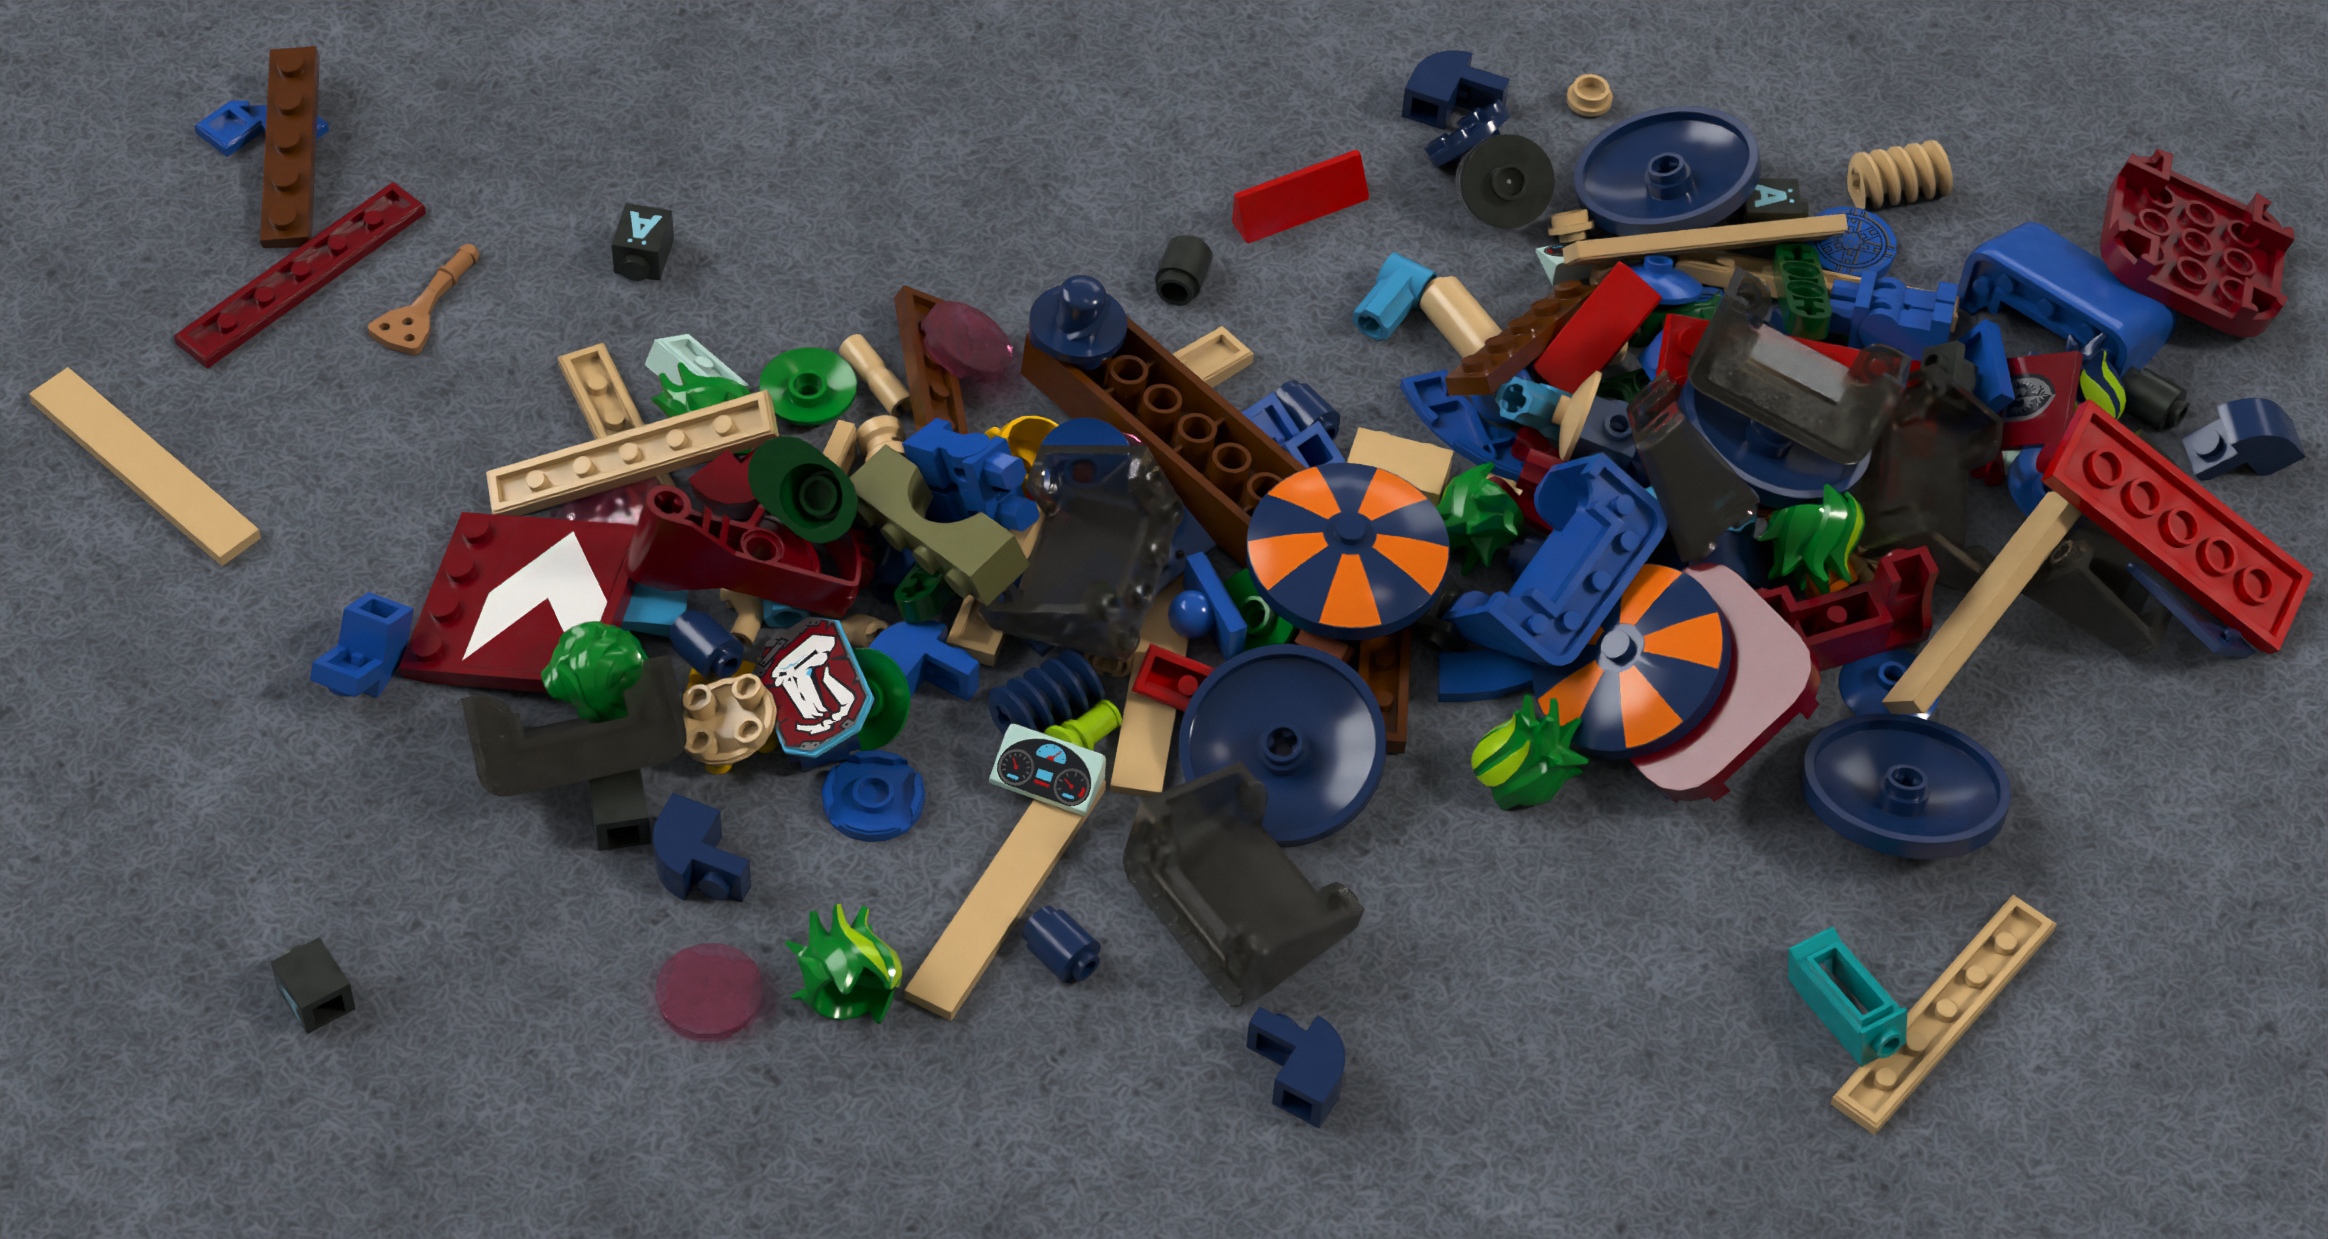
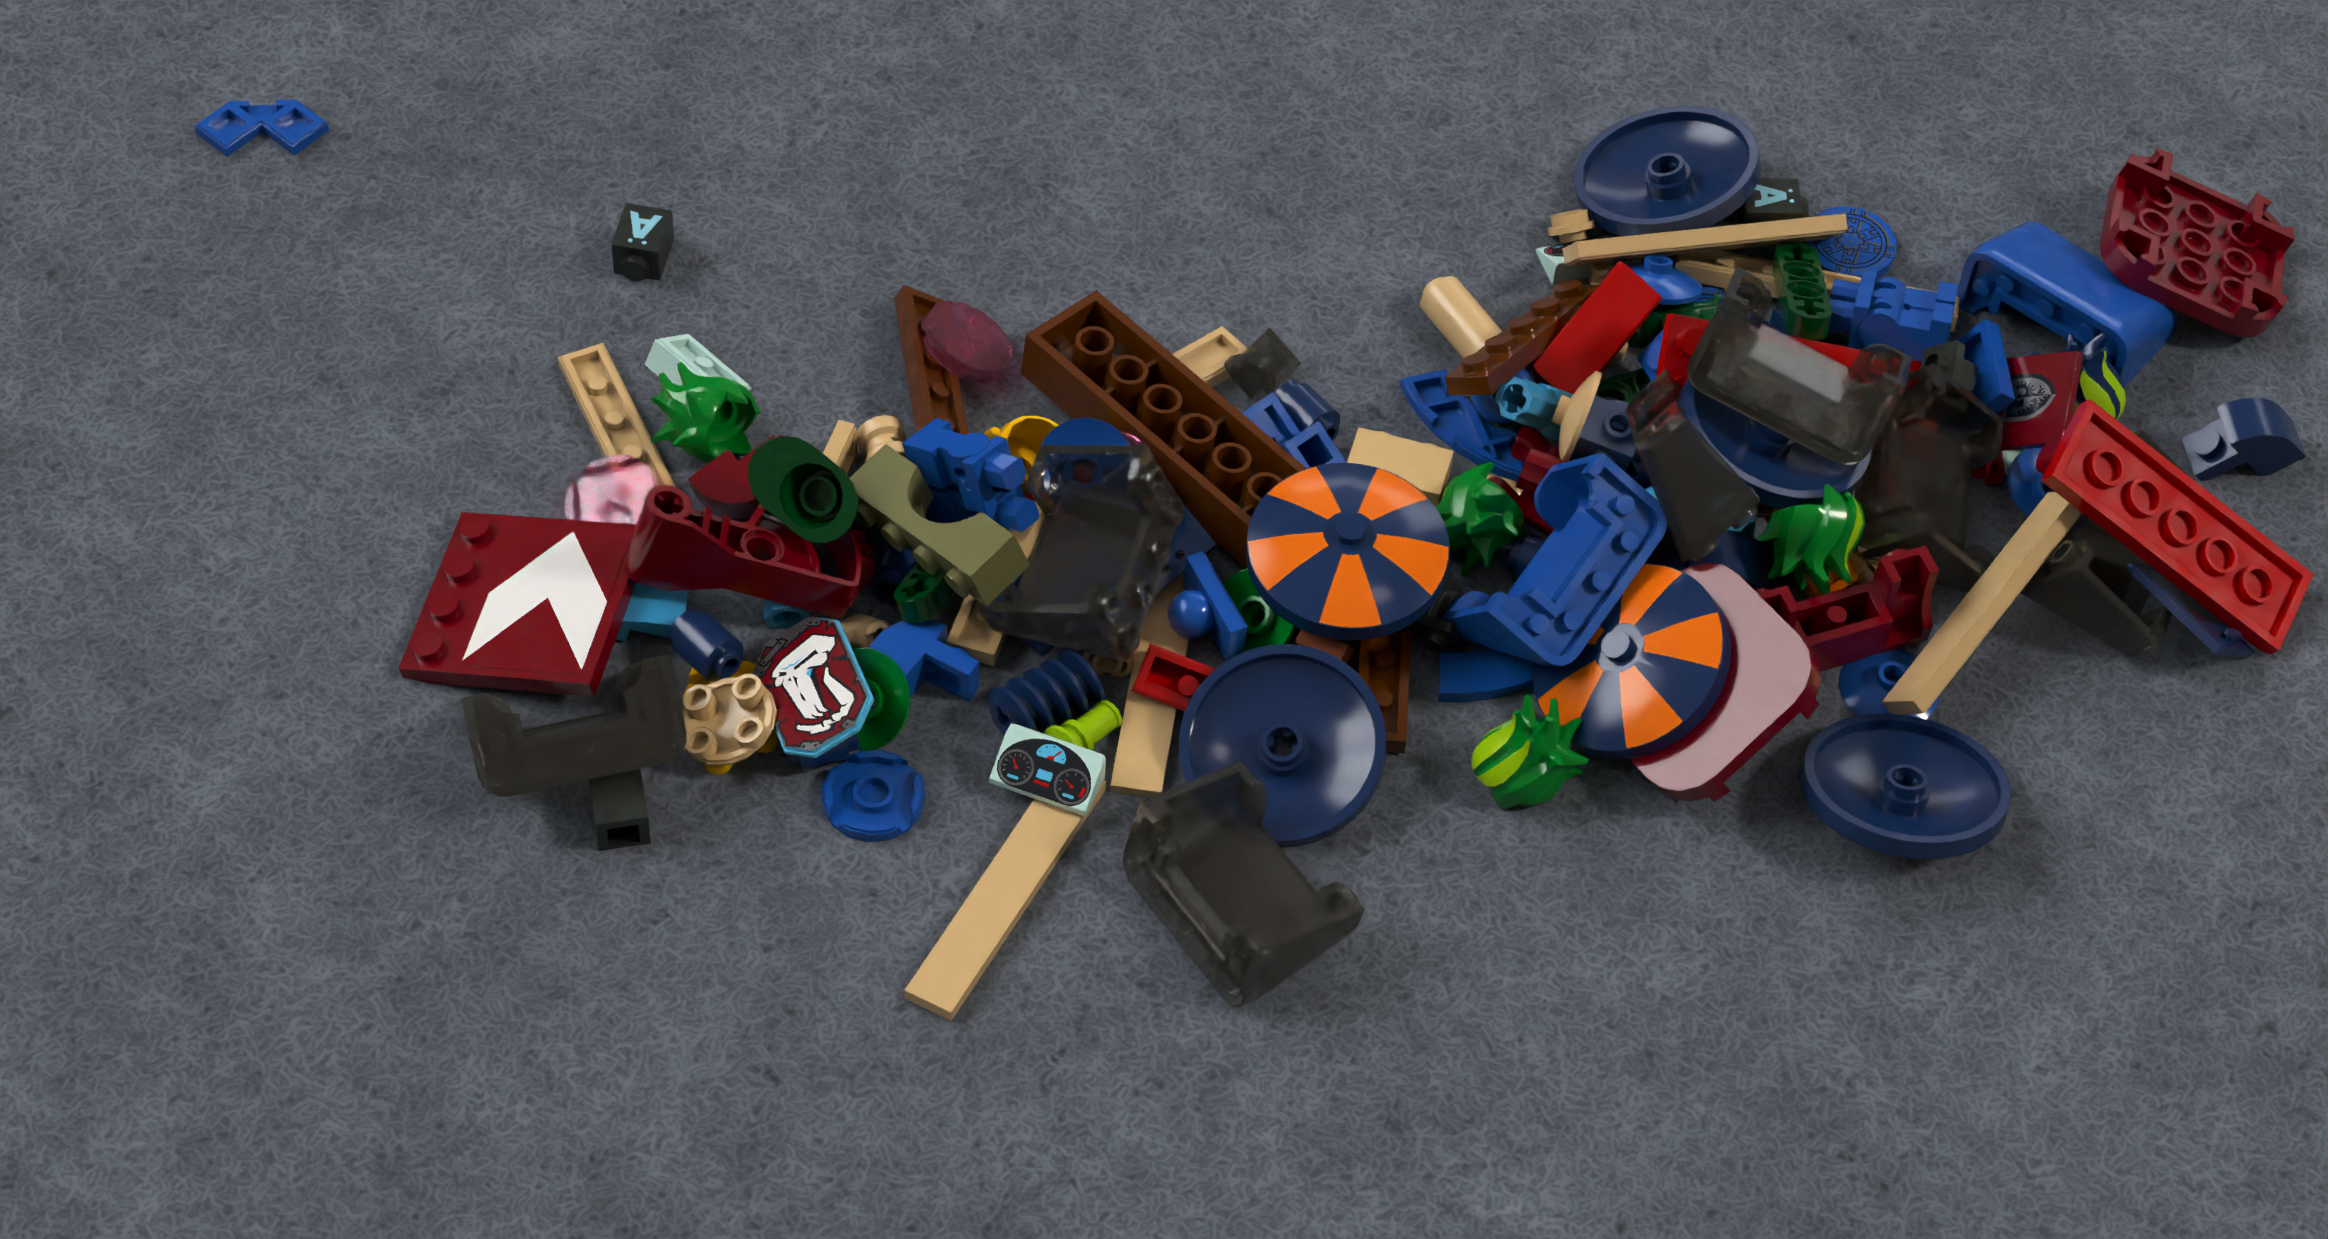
(145, 466): tan tile -> none
(290, 147): reddish brown plate -> none
(299, 275): dark red tile -> none
(313, 984): pearl dark grey brick -> none
(368, 648): blue brick -> none
(418, 313): medium nougat piece -> none
(593, 669): green hair -> none
(632, 455): tan tile -> none
(688, 855): dark blue brick -> none
(709, 992): clear pink tile -> none
(749, 617): tan arm -> none
(814, 372): green dish -> none
(847, 968): green hair -> none
(873, 371): tan piece -> none
(1061, 944): dark blue brick -> none
(1078, 322): dark blue plate -> none
(1183, 269): pearl dark grey brick -> none
(1262, 366): none -> clear smoke tile
(1300, 197): red slope -> none
(1310, 1062): dark blue brick -> none
(1393, 296): dark azure piece -> none
(1447, 82): dark blue brick -> none
(1472, 130): dark blue plate -> none
(1505, 181): pearl dark grey piece -> none
(1589, 95): tan plate -> none
(1864, 1036): teal window -> none
(1898, 171): tan piece -> none
(1945, 1013): tan tile -> none
(2154, 398): pearl dark grey brick -> none

